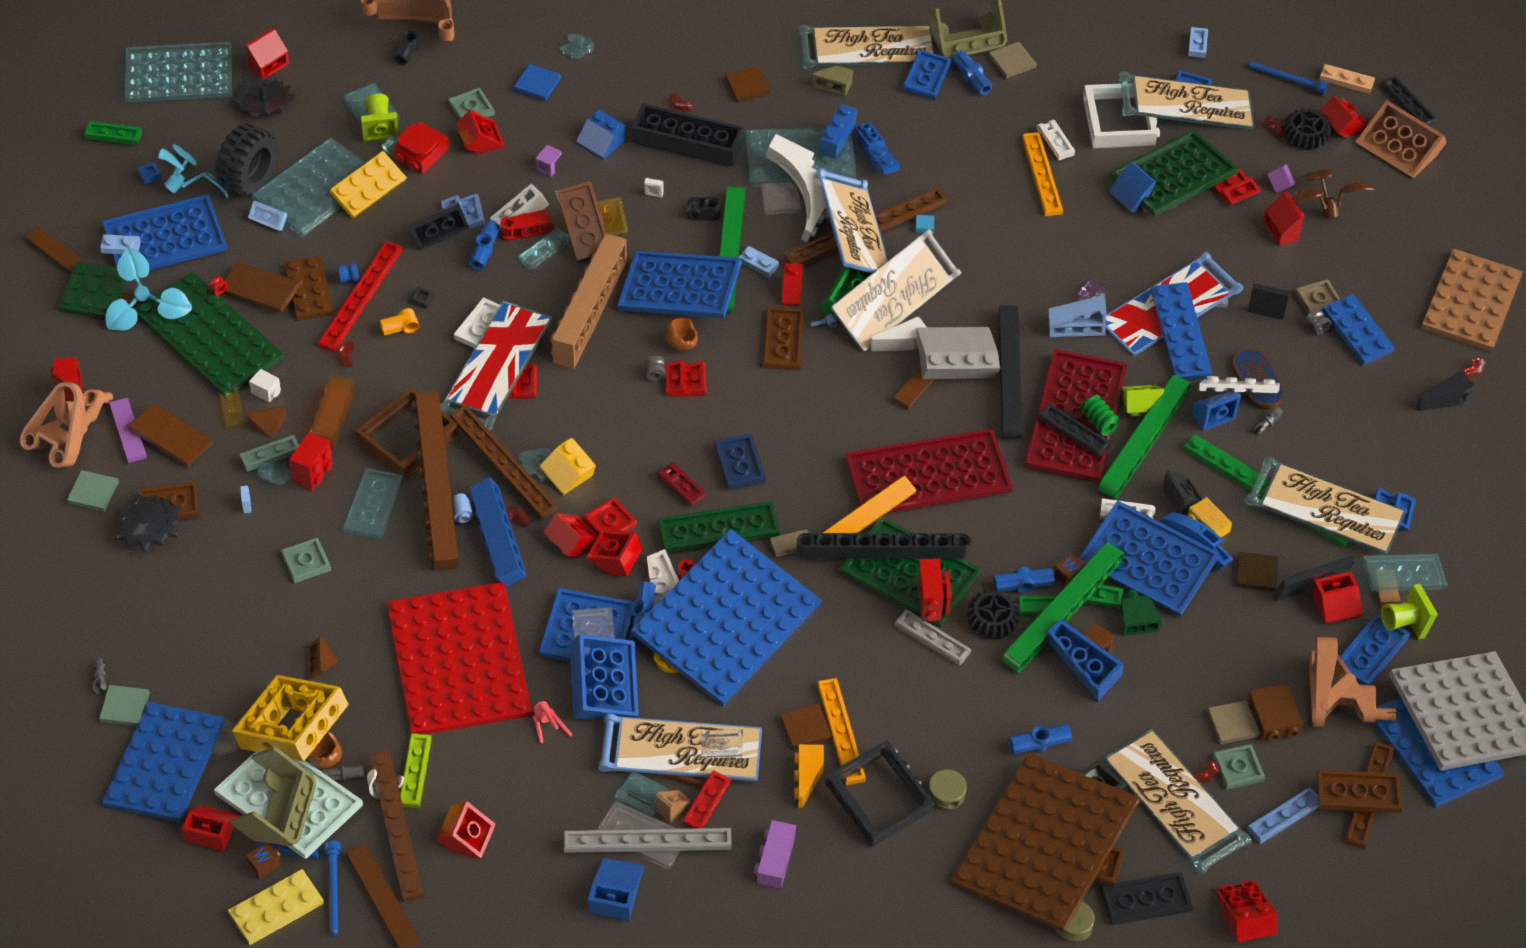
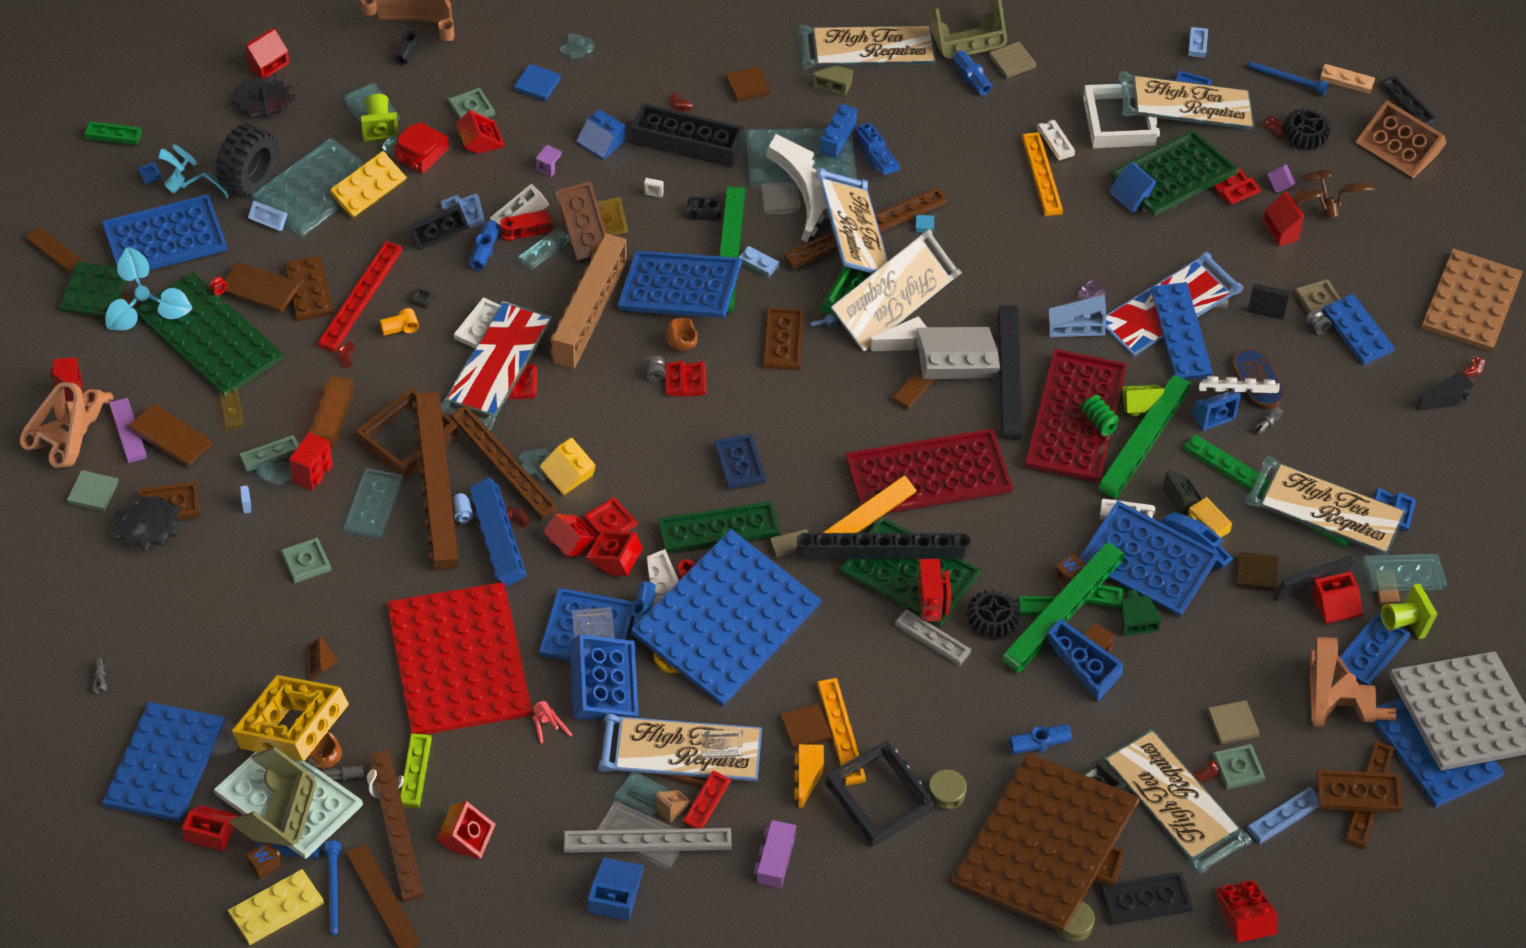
(117, 243): light blue plate -> none
(124, 705): sand green tile -> none
(178, 72): clear light blue plate -> none
(265, 385): white brick -> none
(267, 420): reddish brown slope -> none
(344, 274): blue wheel -> none
(681, 484): dark red plate -> none
(792, 284): red slope -> none
(927, 74): blue tile -> none
(1023, 579): blue piece -> none
(1074, 430): black tile -> none
(1276, 712): reddish brown panel -> none
(1343, 117): red slope -> none

